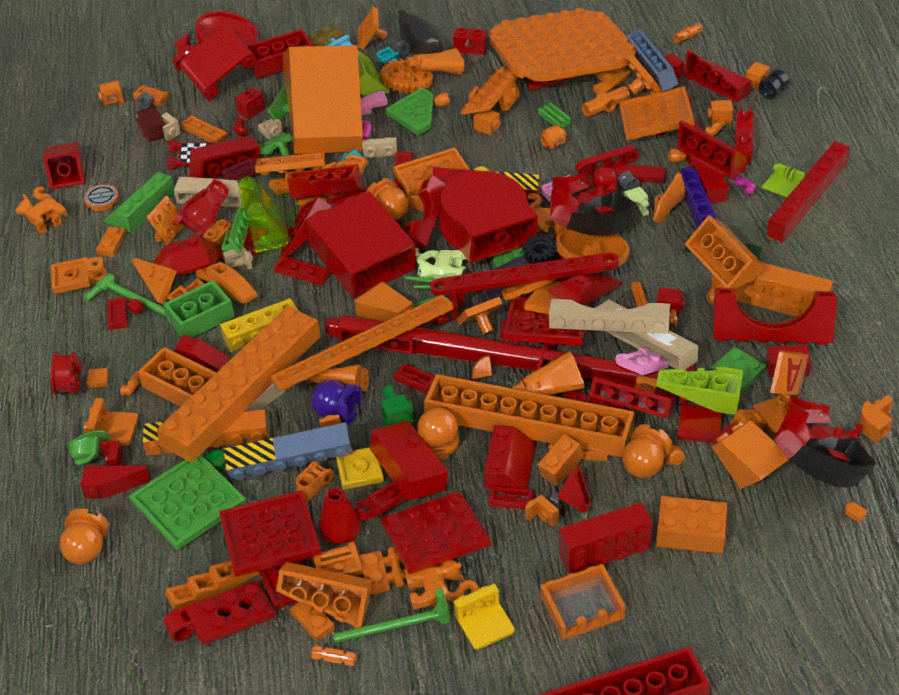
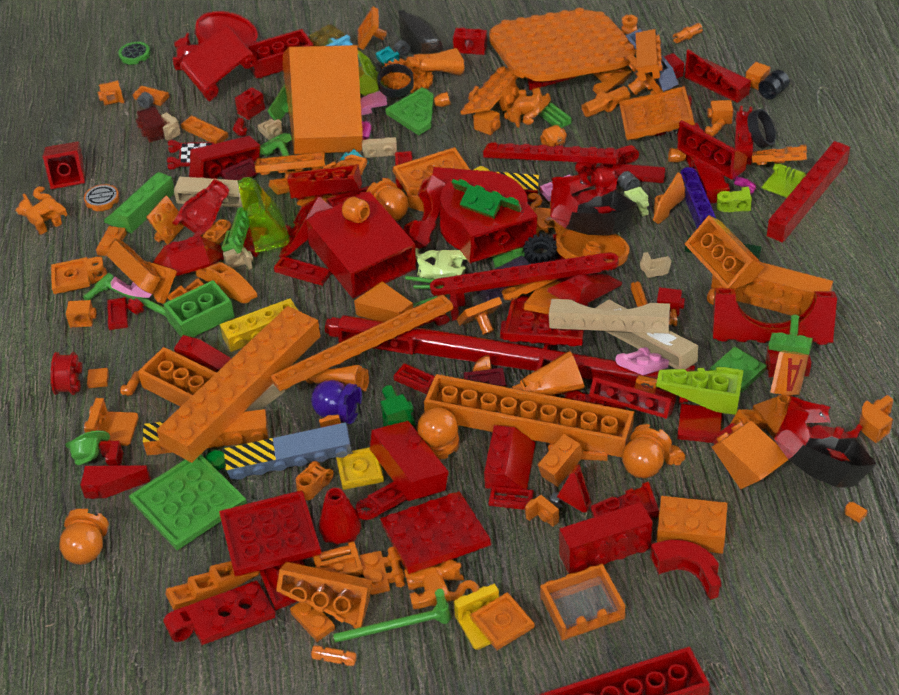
(80, 313): none -> orange brick
(132, 290): none -> bright pink slope
(133, 266): none -> orange beam
(134, 52): none -> tile
(355, 210): none -> orange head
(395, 92): none -> black tyre
(482, 201): none -> green bracket
(488, 376): none -> dark red plate
(502, 621): none -> orange plate
(528, 106): none -> orange animal
(552, 153): none -> red plate
(629, 24): none -> orange wheel
(630, 498): none -> red wing
(648, 54): none -> orange brick
(656, 266): none -> tan bracket
(687, 556): none -> red arch
(734, 201): none -> lime leg
(768, 127): none -> black tyre
(779, 155): none -> orange wing
(791, 342): none -> bright green plate

